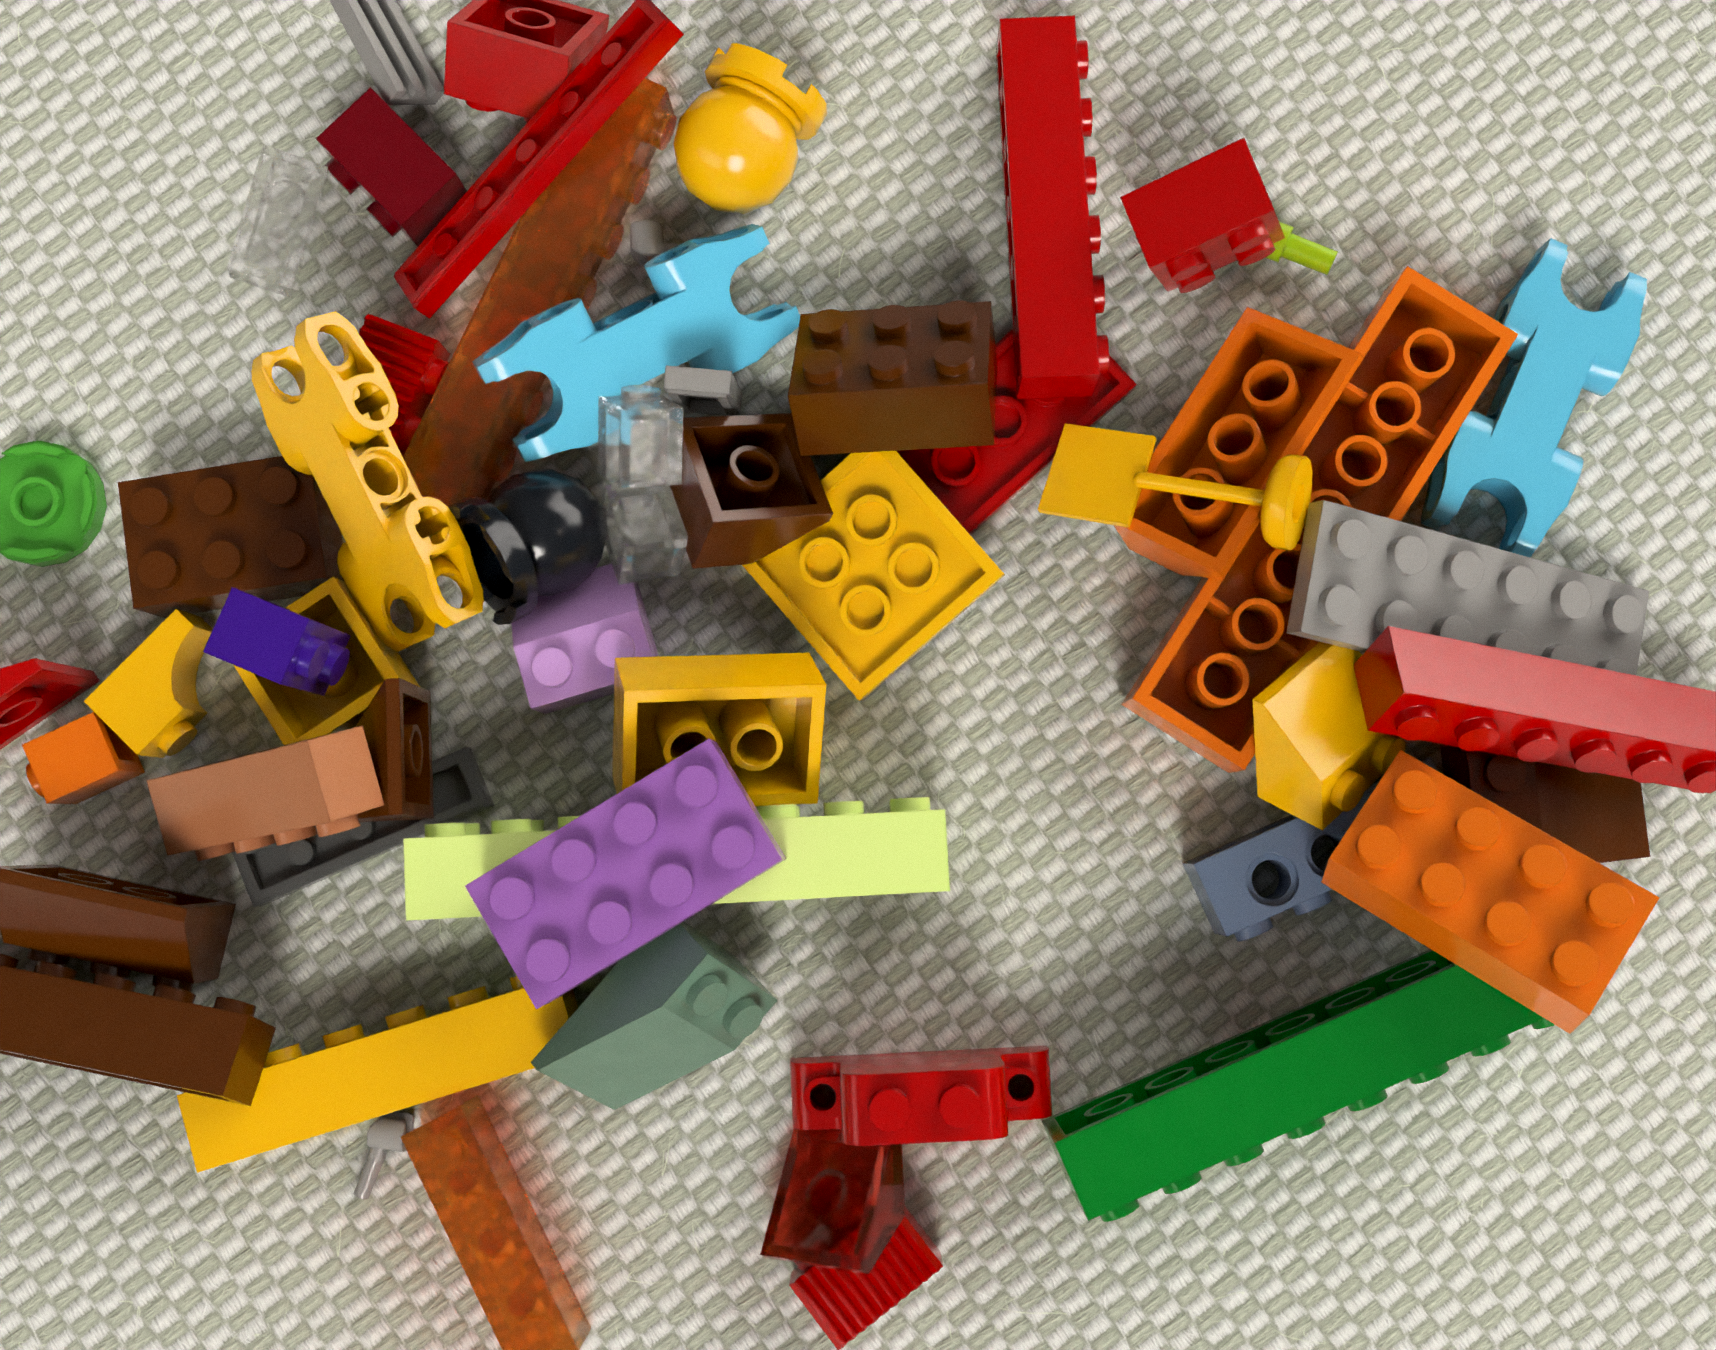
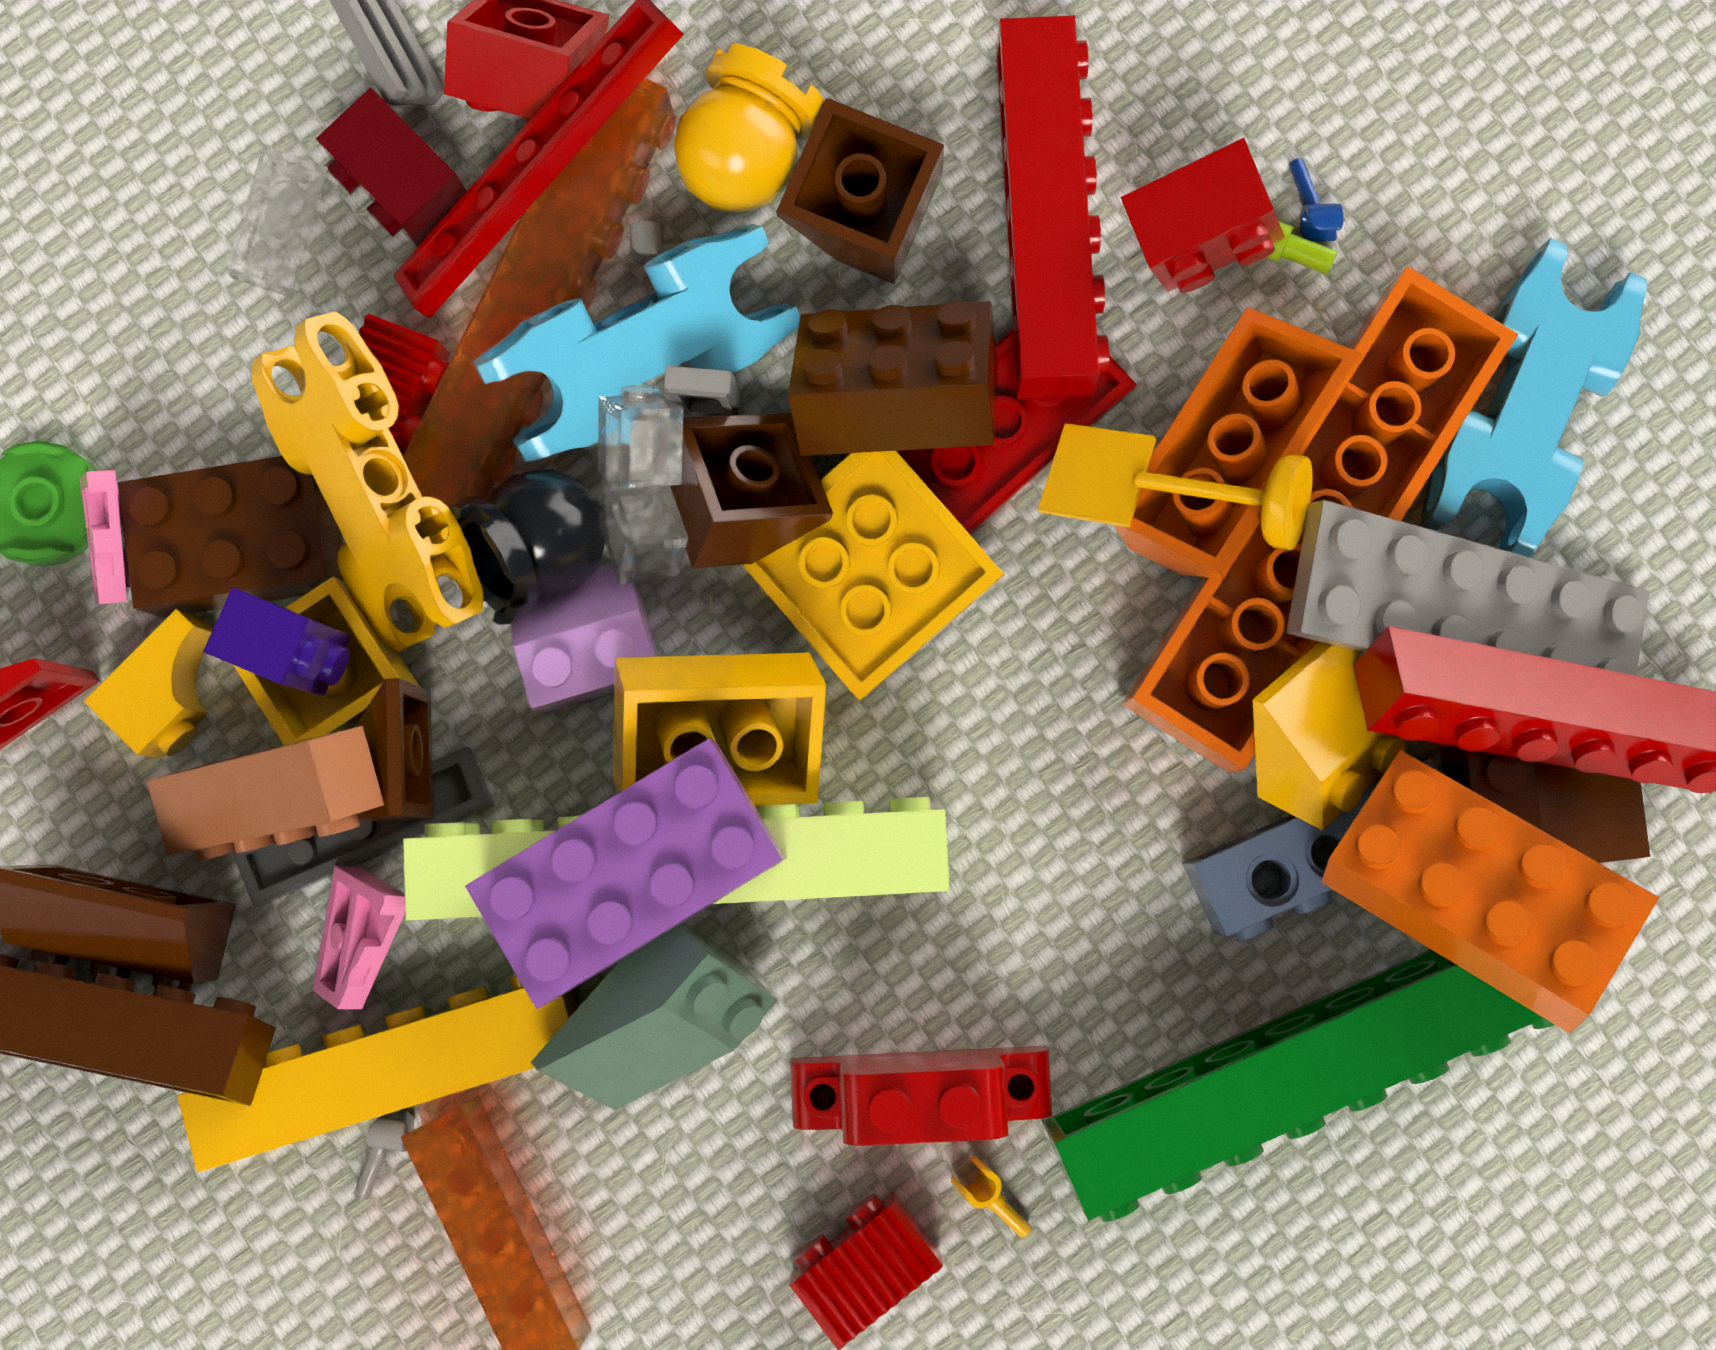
(79, 761): orange brick -> none
(104, 538): none -> bright pink wing
(356, 935): none -> bright pink wing
(835, 1202): clear red slope -> none
(862, 189): none -> reddish brown slope
(986, 1193): none -> yellow hand
(1317, 220): none -> blue hand

